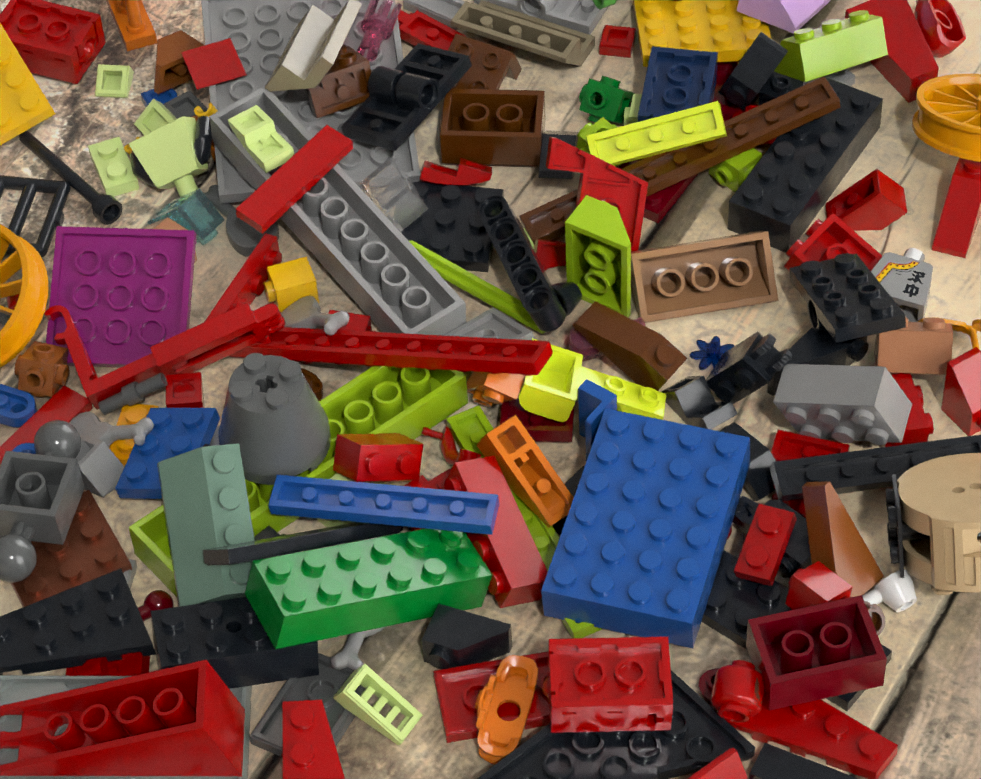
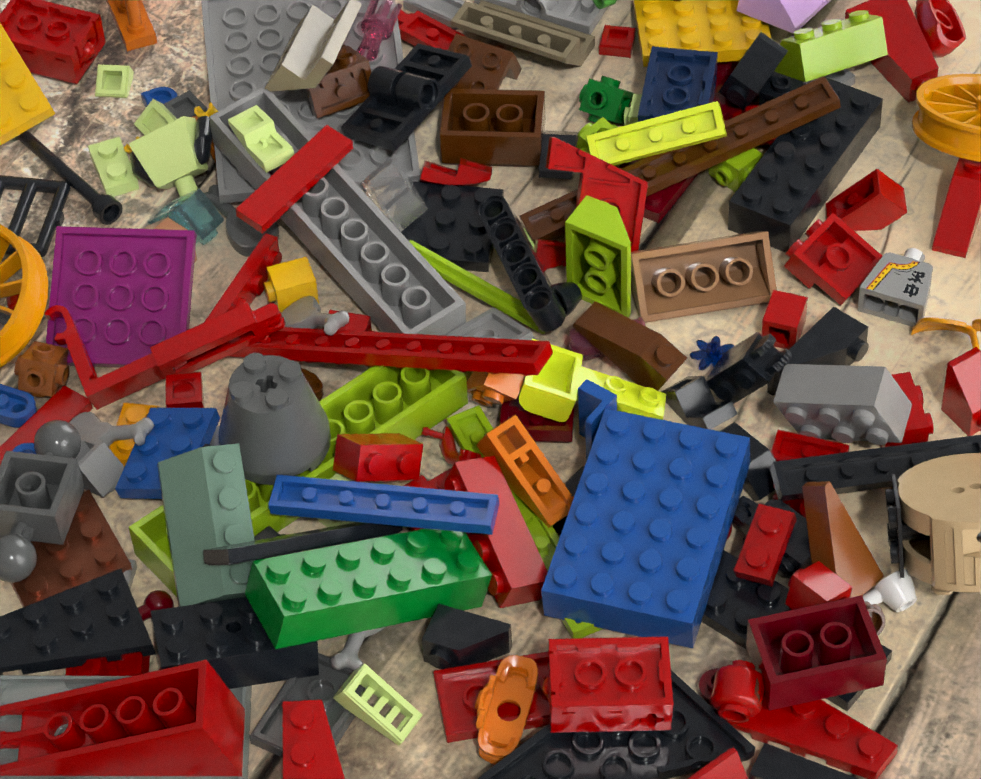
(133, 393): dark grey bar -> none
(170, 64): dark orange slope -> none
(213, 63): red sticker -> none
(785, 318): none -> red brick
(846, 298): black plate -> none
(916, 348): nougat slope -> none

